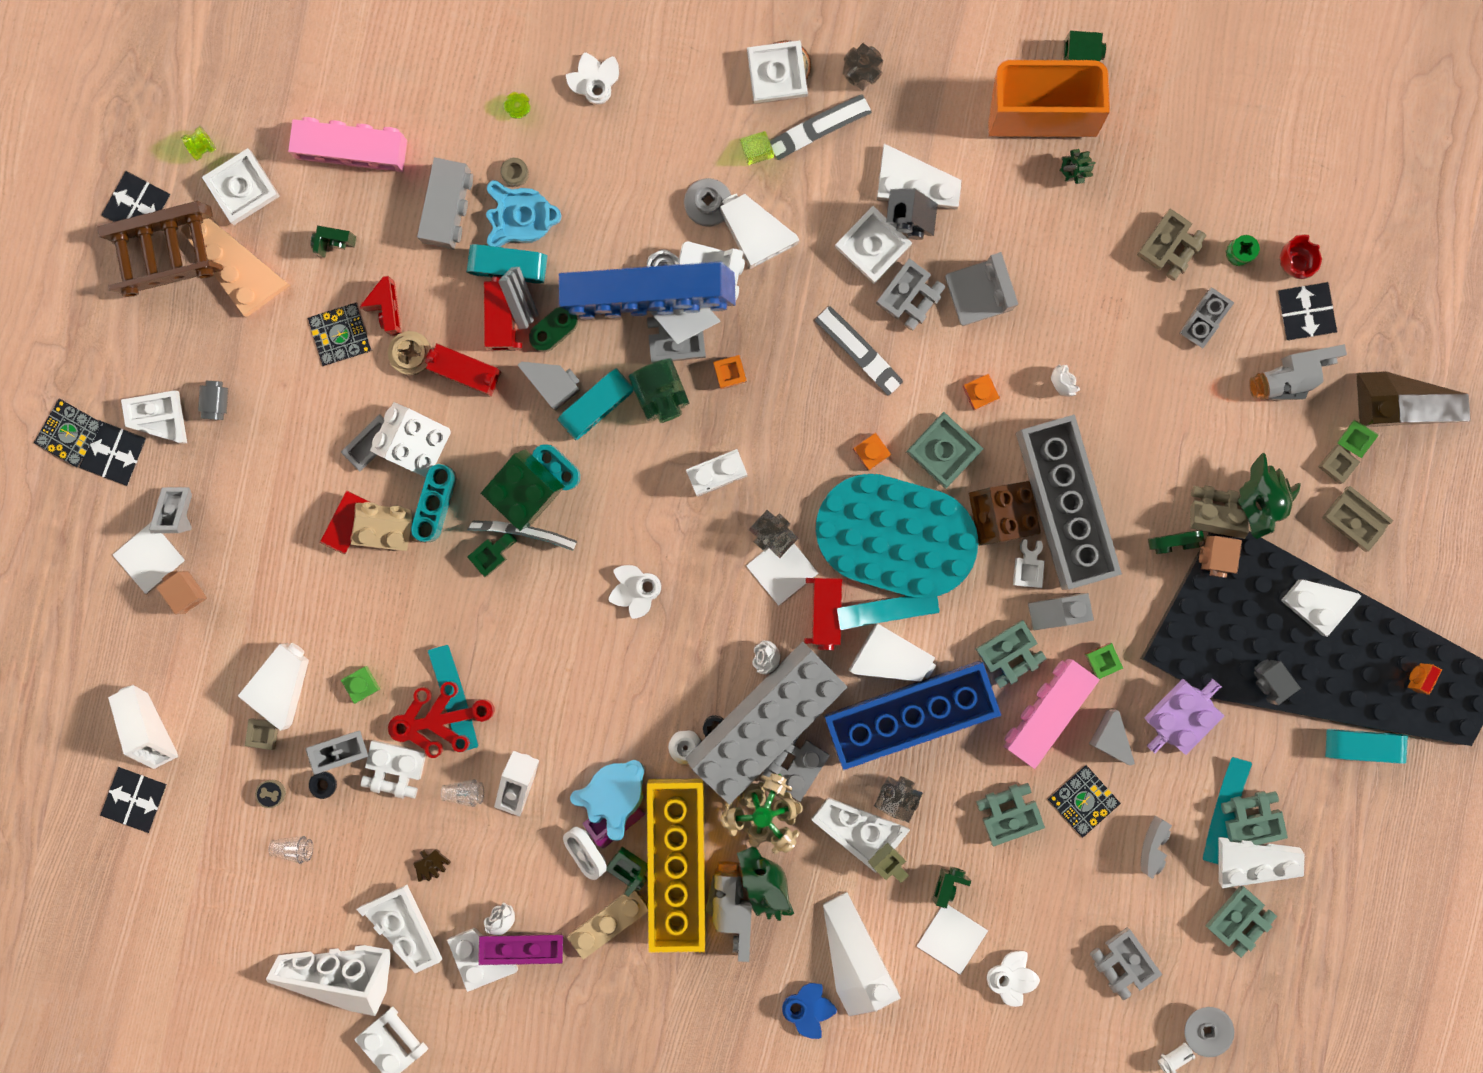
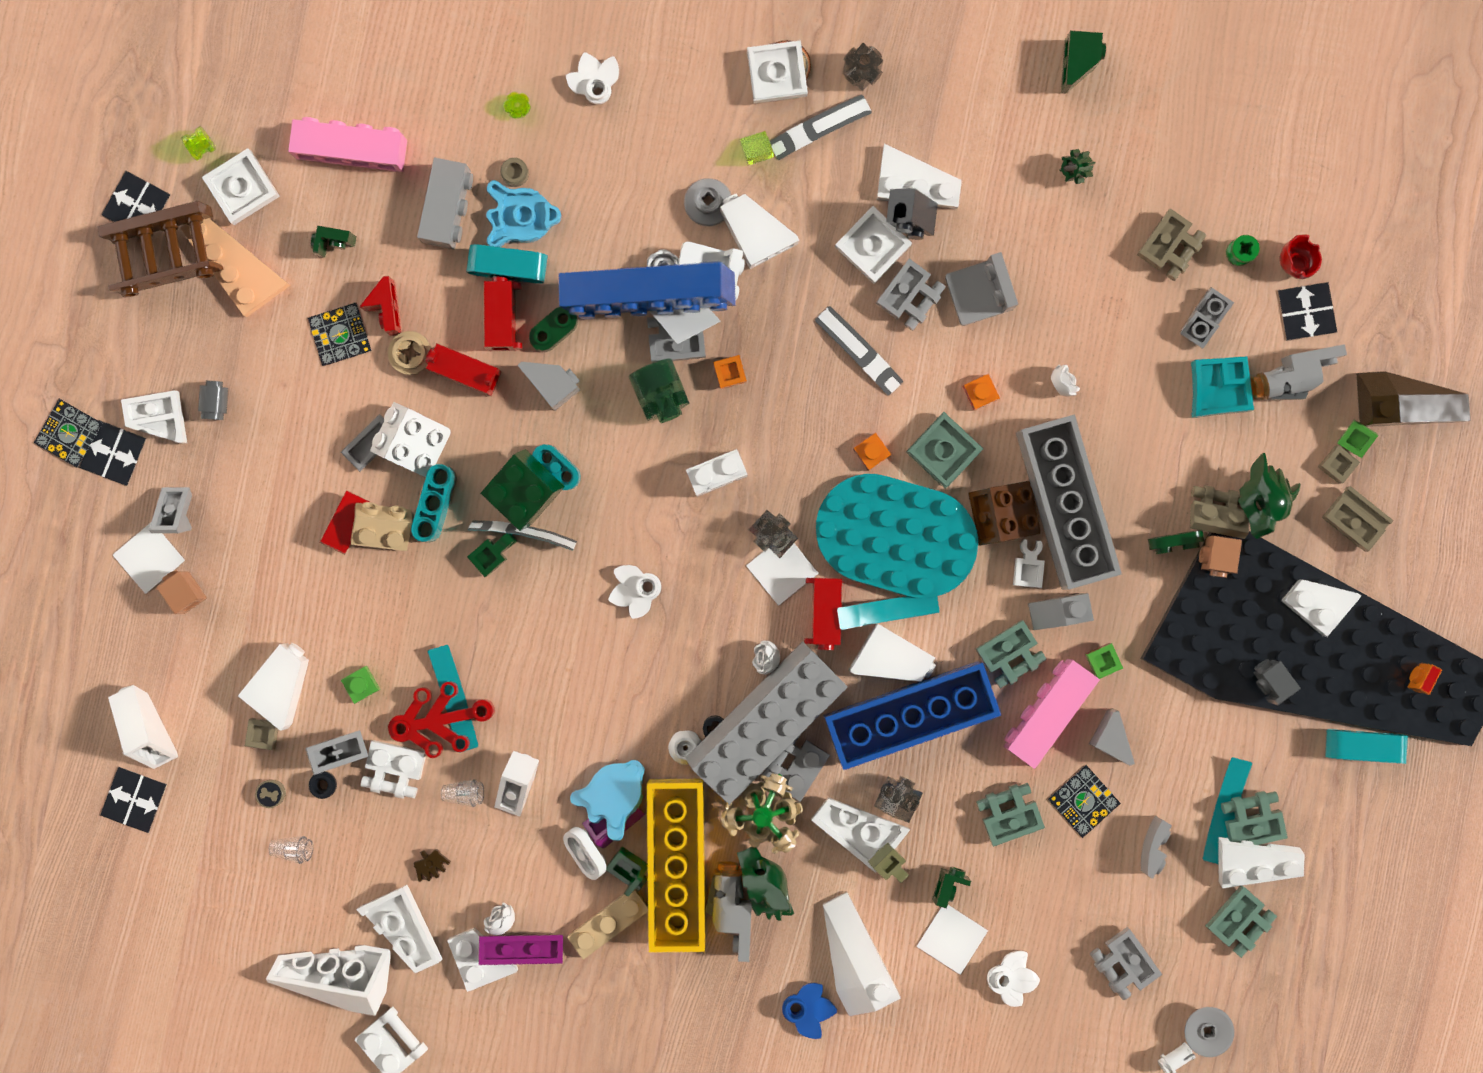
(518, 297): light grey tile -> none
(595, 404): teal beam -> none
(1049, 98): orange windscreen -> none
(1184, 716): lavender plate -> none
(1221, 386): none -> teal plate

